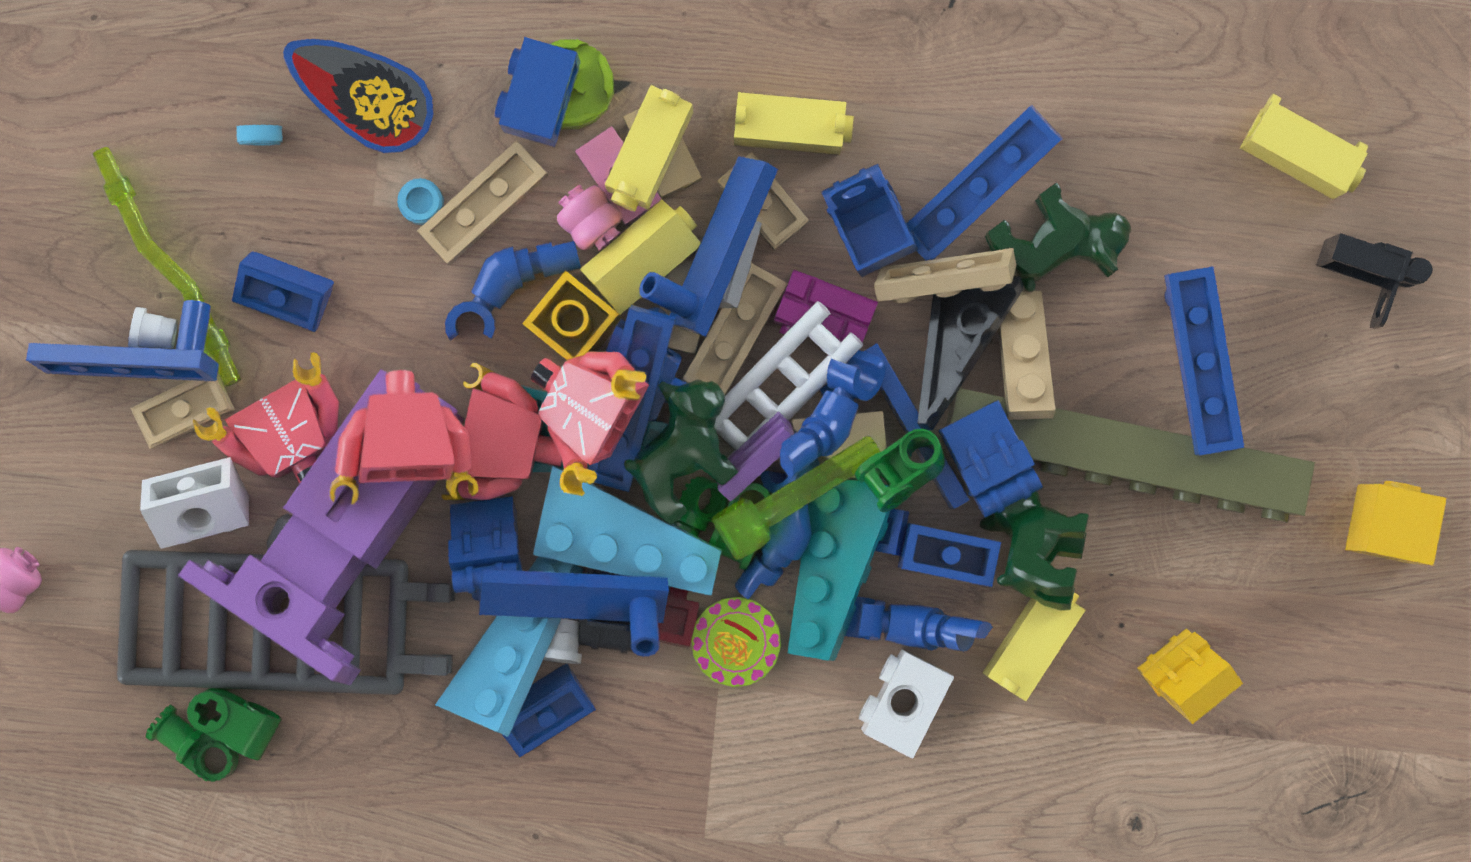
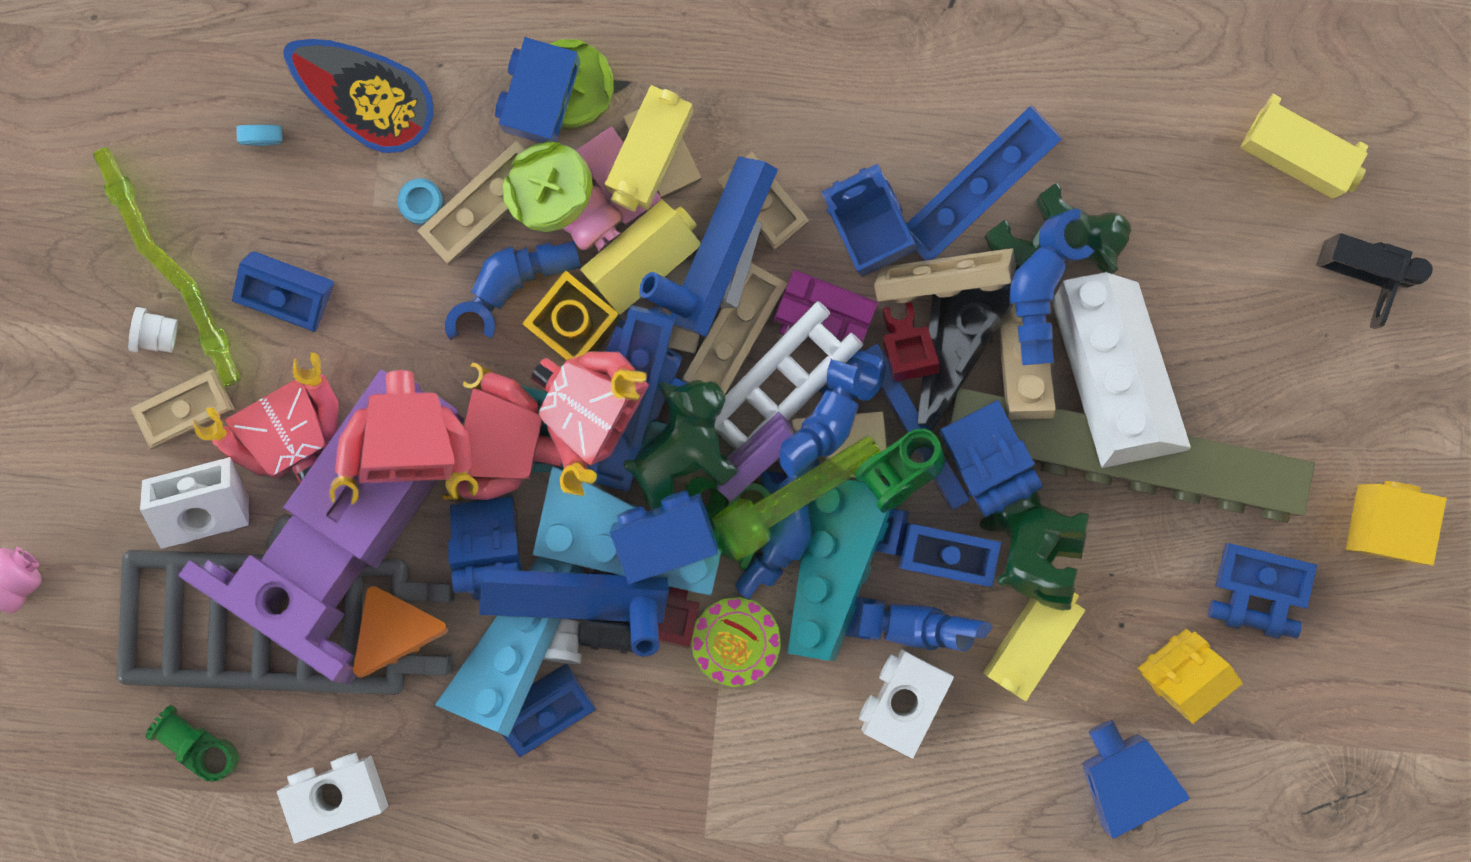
(182, 363): piece -> none
(242, 723): green piece -> none
(312, 816): none -> white brick
(391, 630): none -> orange piece
(547, 186): none -> lime tile
(663, 536): none -> blue brick
(792, 123): light yellow brick -> none
(908, 349): none -> dark red plate
(1035, 284): none -> blue piece
(1118, 369): none -> white slope
(1128, 781): none -> blue torso
(1204, 360): blue piece -> none
(1267, 577): none -> blue plate

